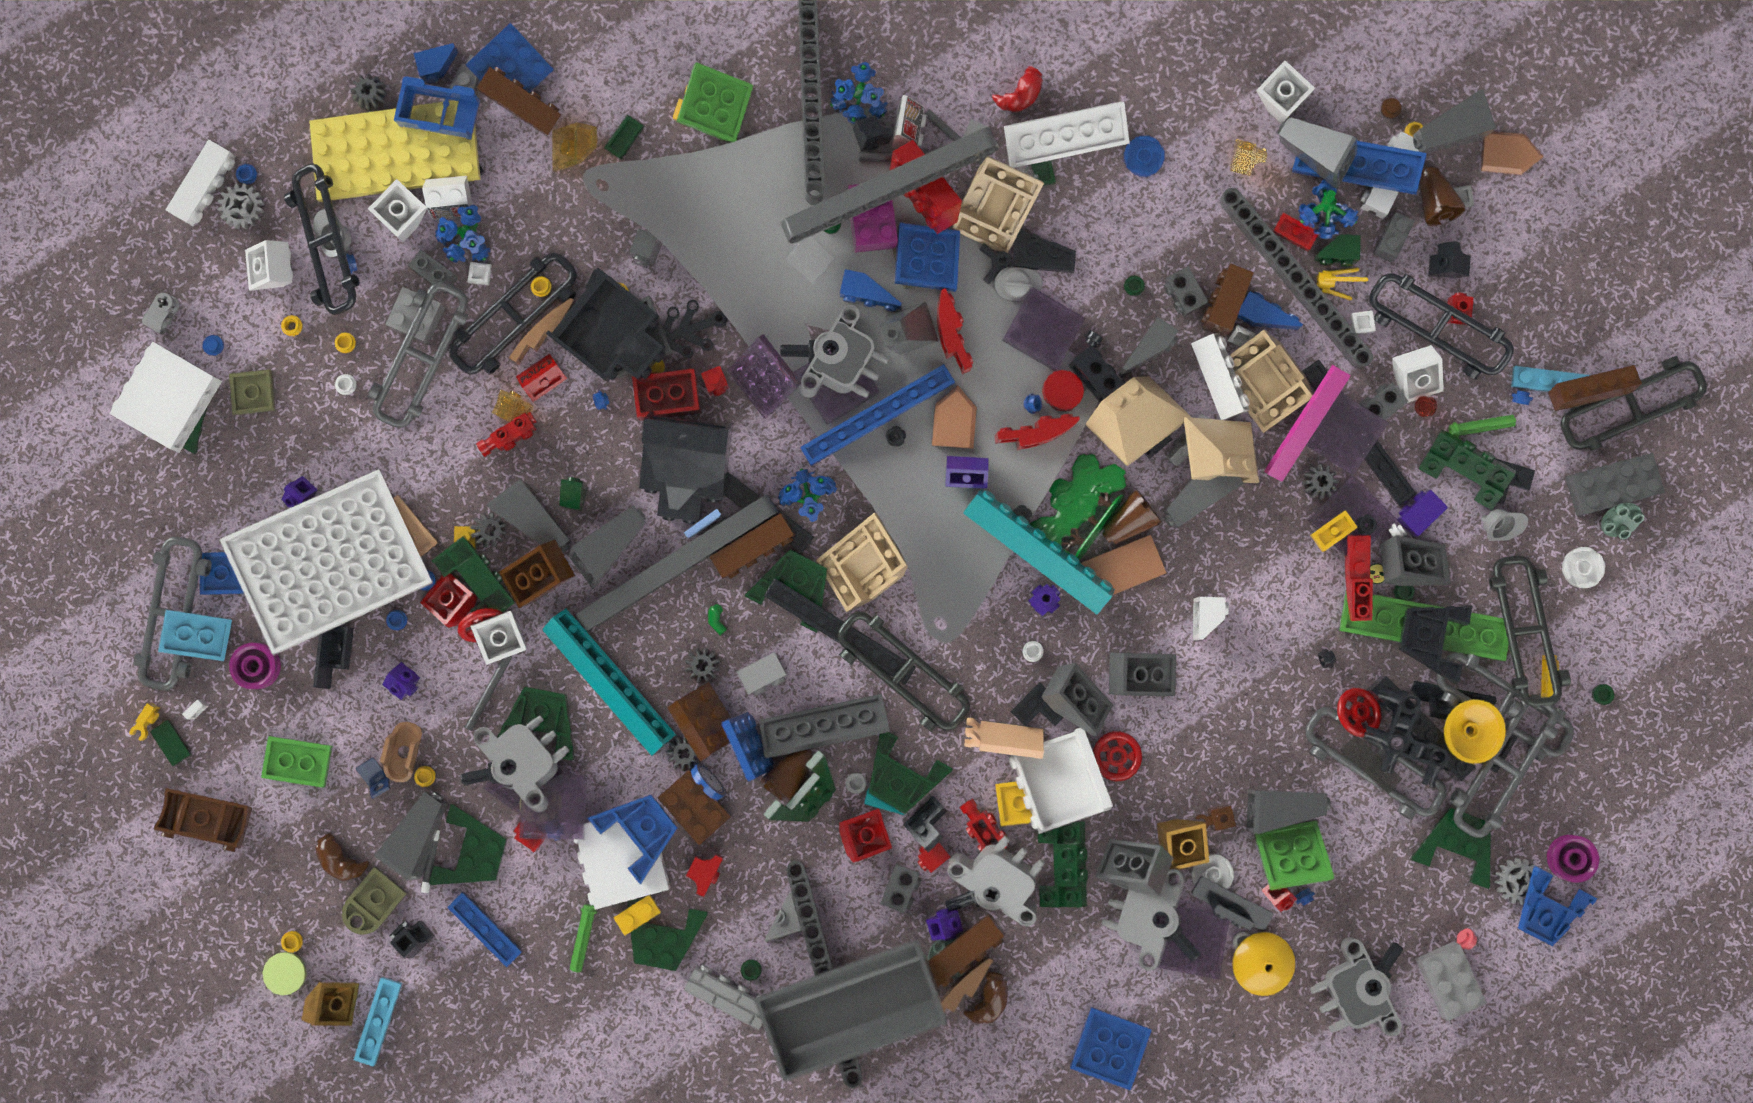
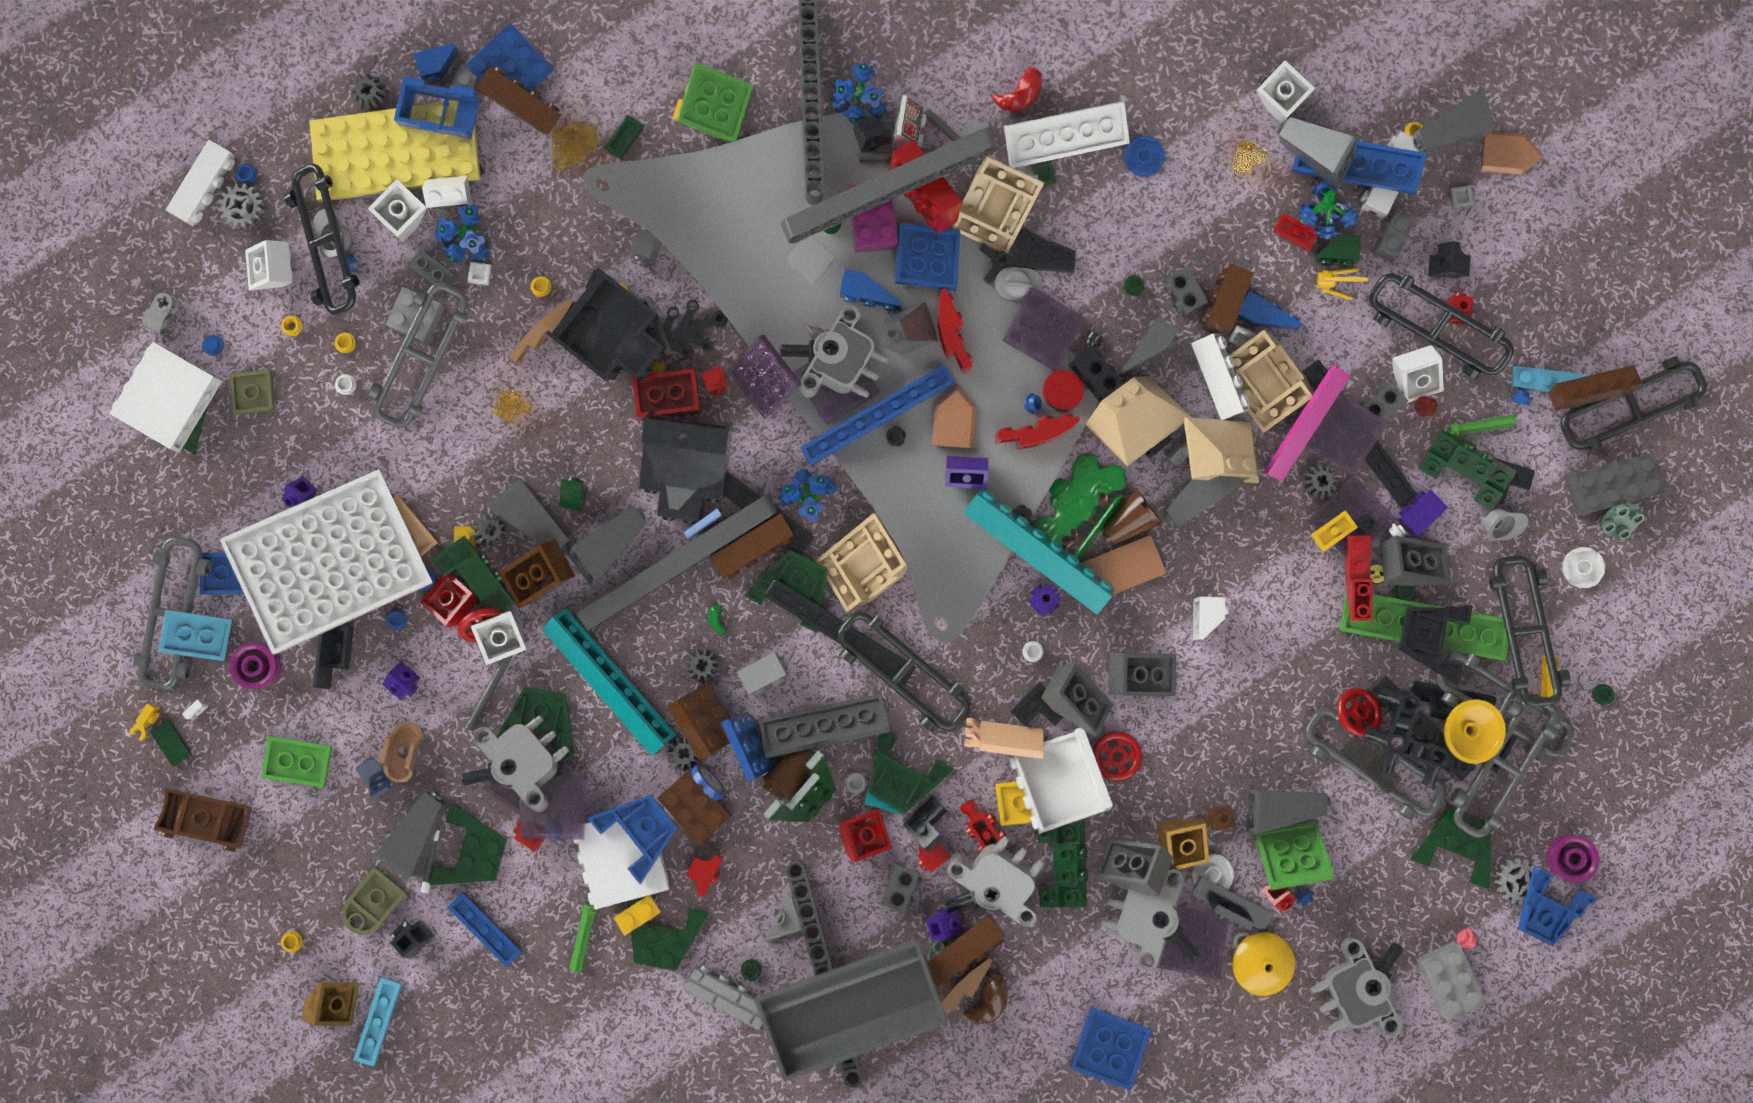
(284, 973): yellowish green tile -> none
(334, 863): reddish brown animal -> none
(425, 776): yellow plate -> none
(489, 362): black bar -> none
(512, 432): red brick -> none
(541, 377): red panel -> none
(600, 400): blue plate -> none
(1297, 289): dark grey beam -> none
(1328, 657): black plate -> none
(1363, 322): white plate -> none
(1391, 108): reddish brown plate -> none
(1439, 198): reddish brown cone -> none

